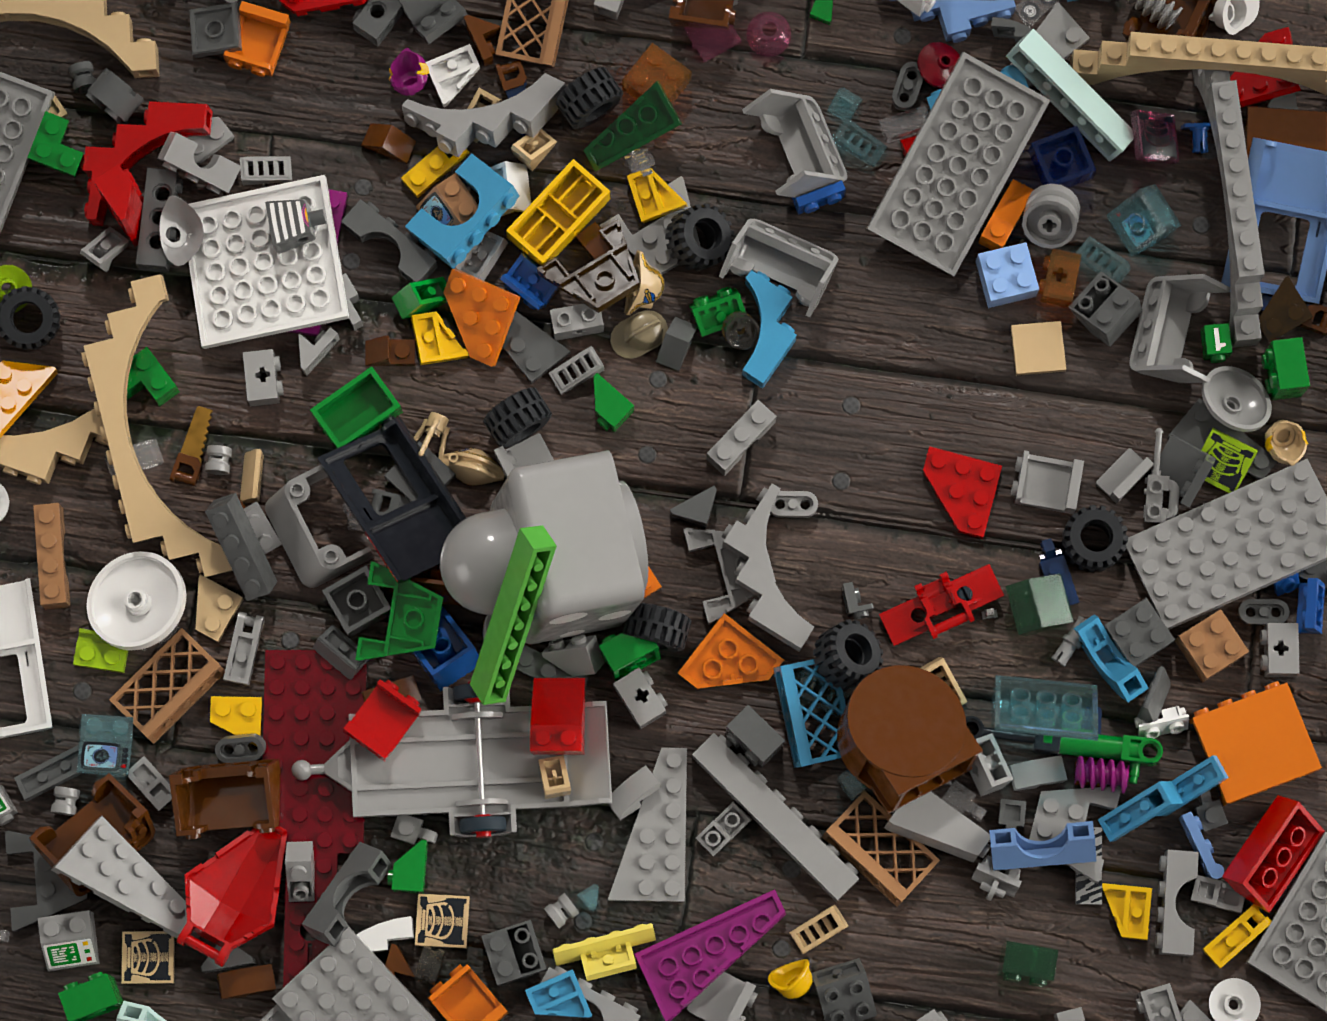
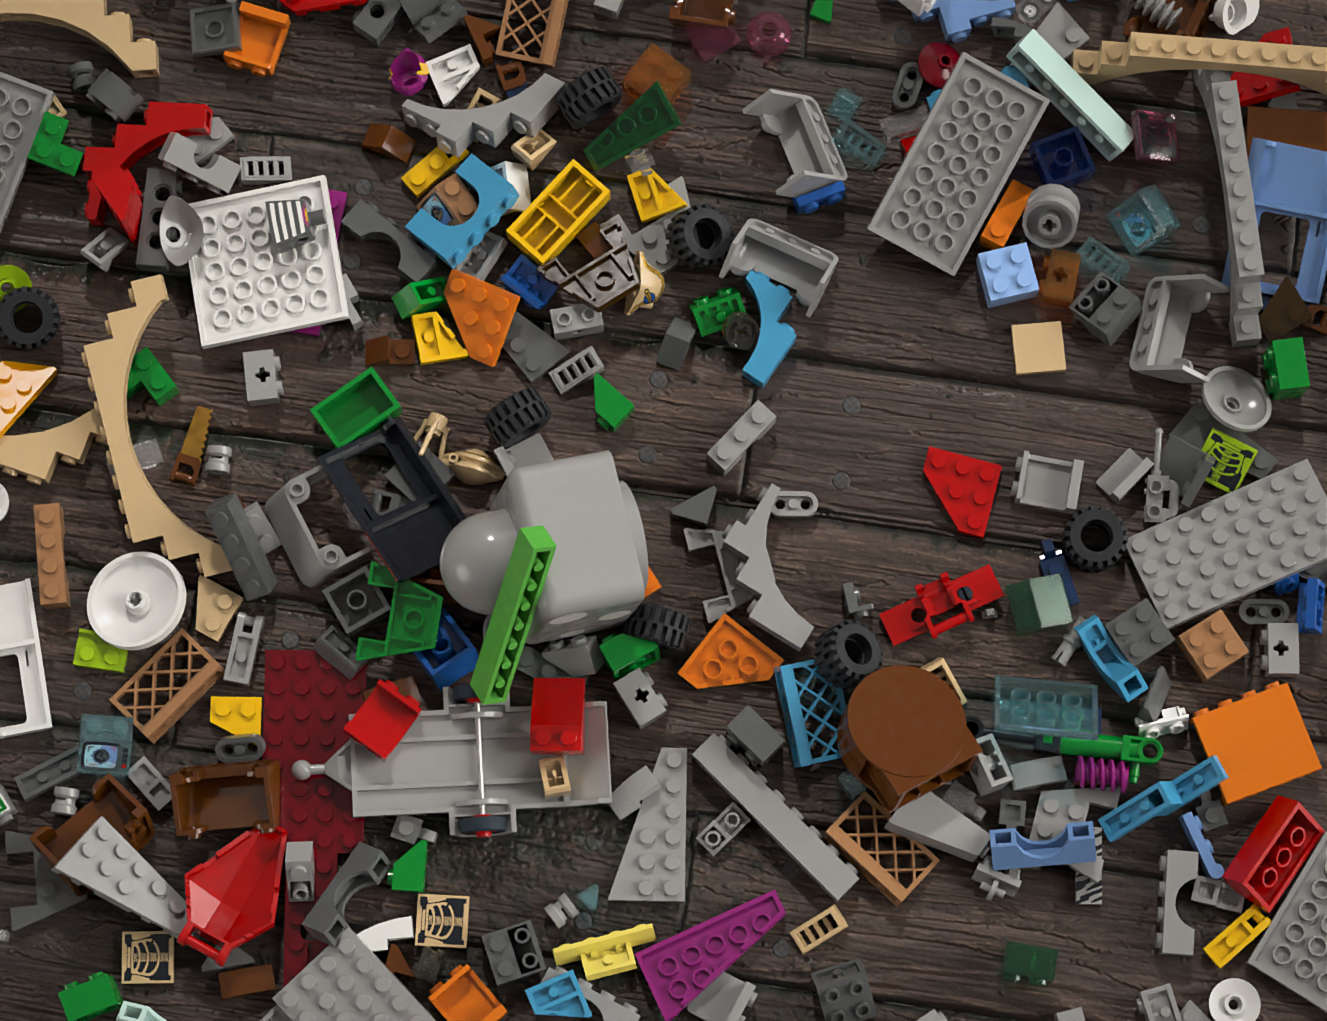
(69, 940): light grey slope -> none
(252, 476): tan slope -> none
(312, 354): light grey slope -> none
(638, 334): dark tan piece -> none
(792, 979): yellow helmet -> none
(1130, 909): yellow wing -> none
(1199, 133): blue bracket -> none
(1216, 342): green brick -> none
(1286, 442): tan hair -> none

